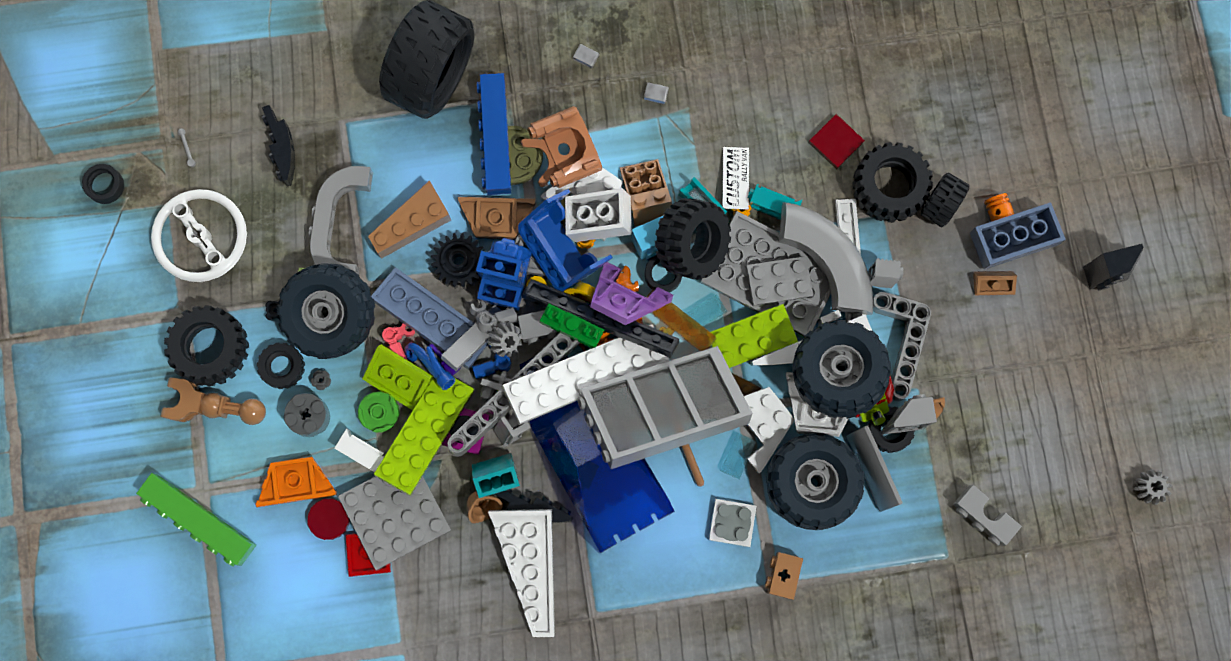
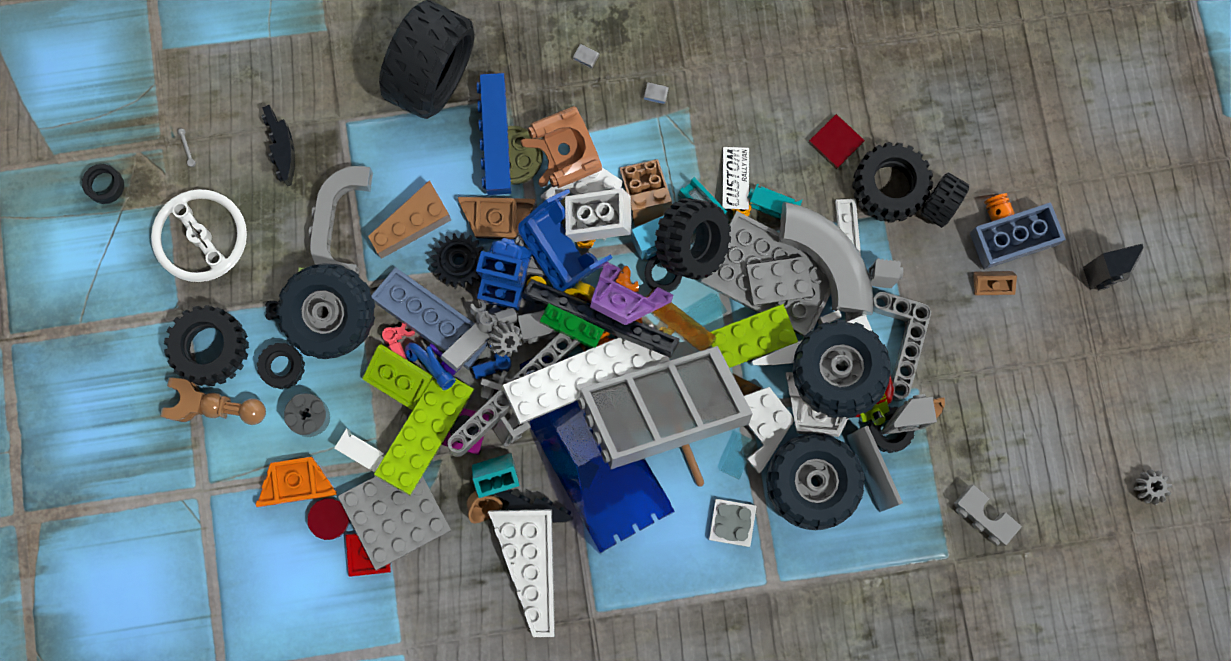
(196, 519): bright green brick -> none
(326, 380): dark grey plate -> none
(378, 411): bright green tile -> none
(792, 567): medium nougat brick -> none

